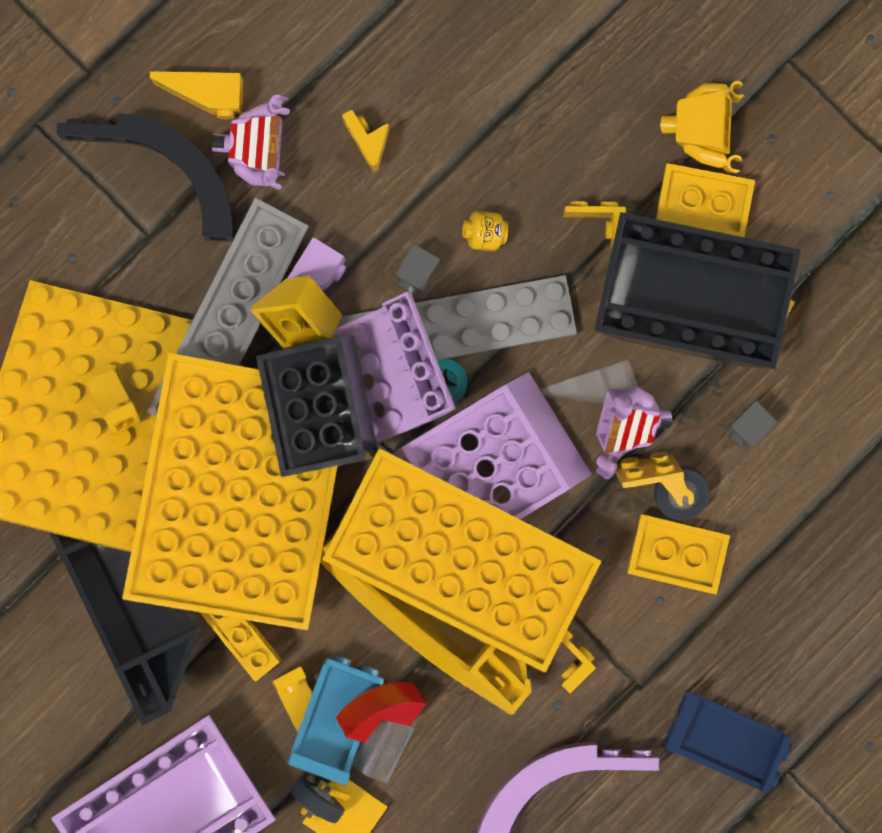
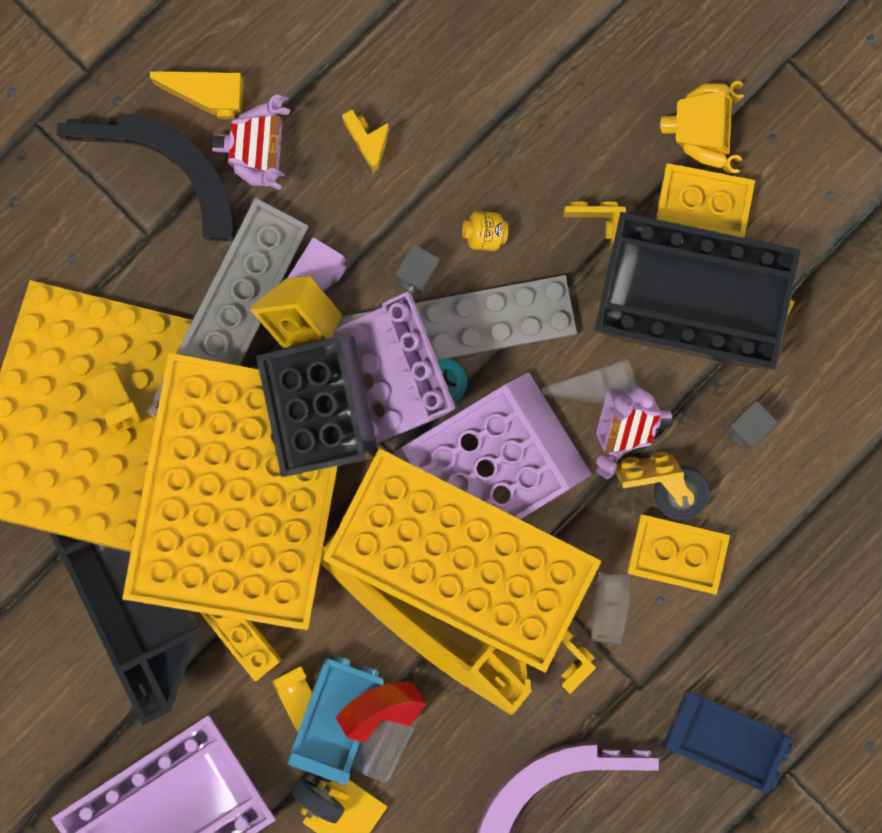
(610, 608): none -> clear slope

